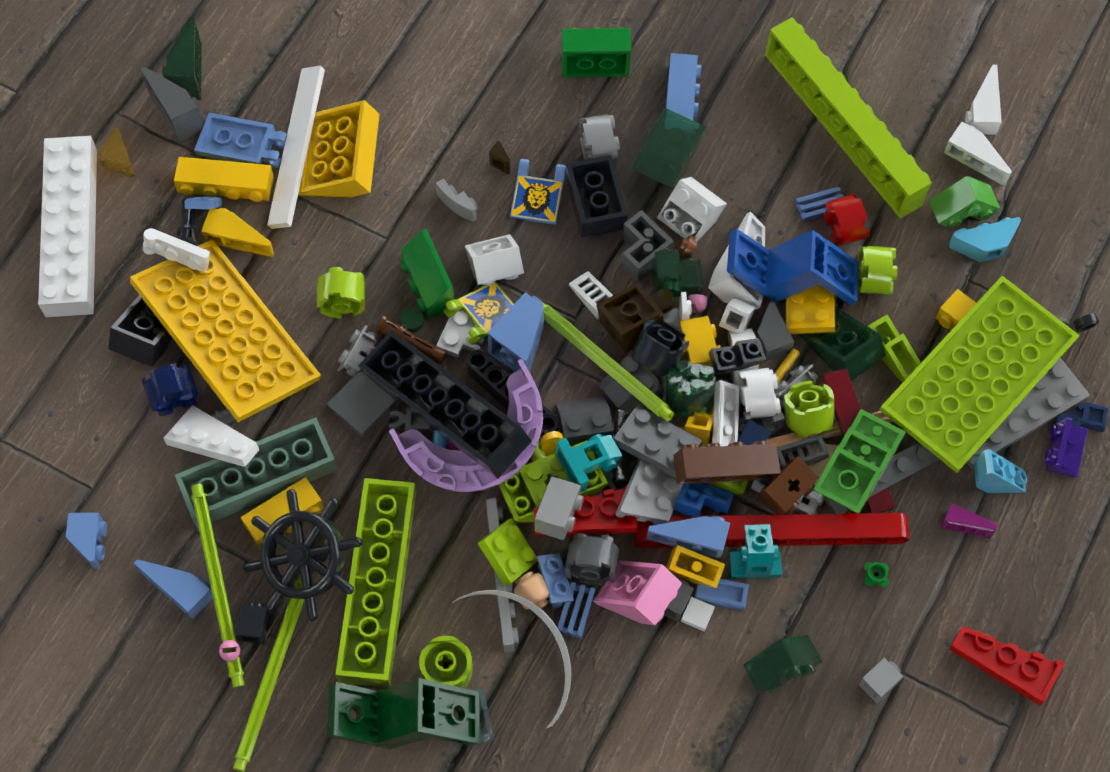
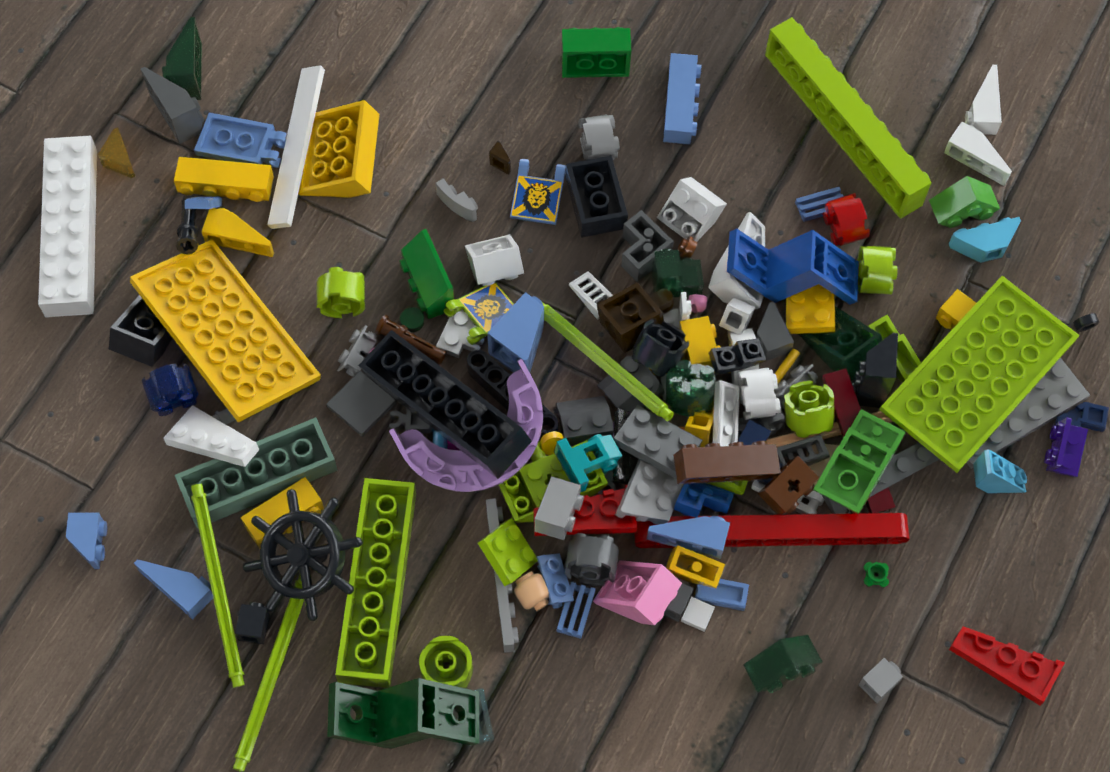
(175, 250): white plate -> none
(230, 656): bright pink hinge -> none
(567, 666): white sticker -> none
(669, 148): clear green slope -> none
(758, 557): teal tile -> none
(877, 373): none -> black slope
(967, 522): magenta slope -> none

